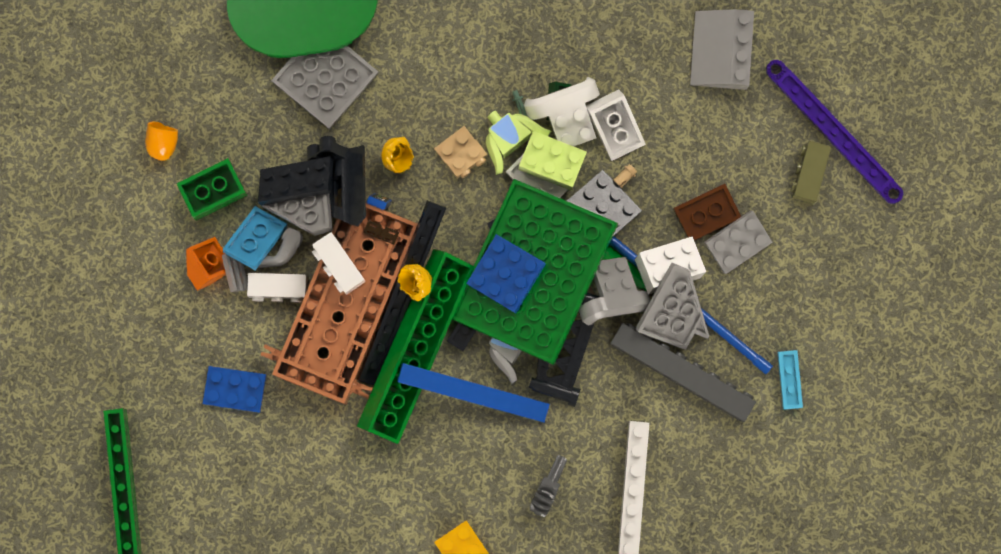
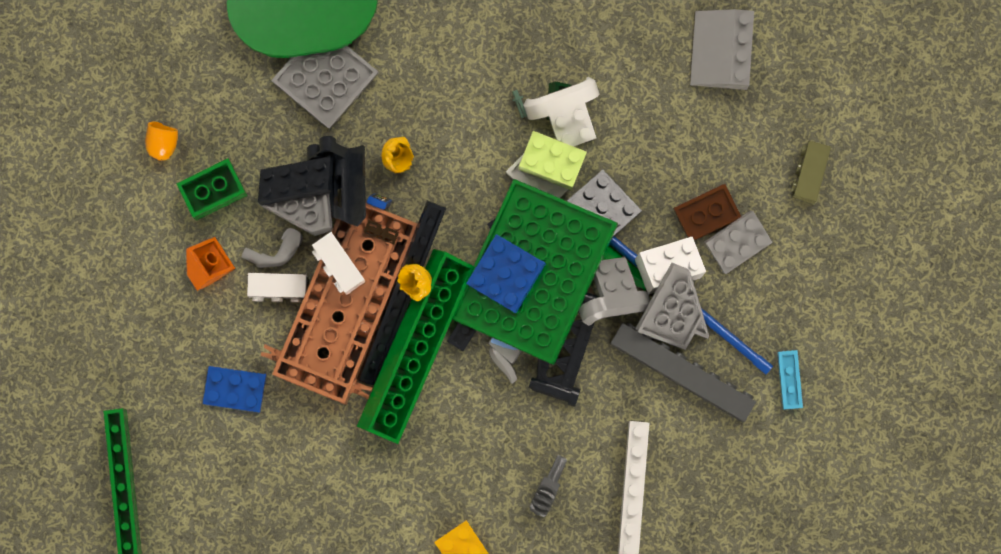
(237, 272): light grey tile -> none
(255, 238): dark azure plate -> none
(461, 153): tan plate -> none
(473, 392): blue tile -> none
(508, 135): yellowish green torso -> none
(615, 124): white slope -> none
(625, 175): tan pin -> none
(834, 131): dark purple plate -> none

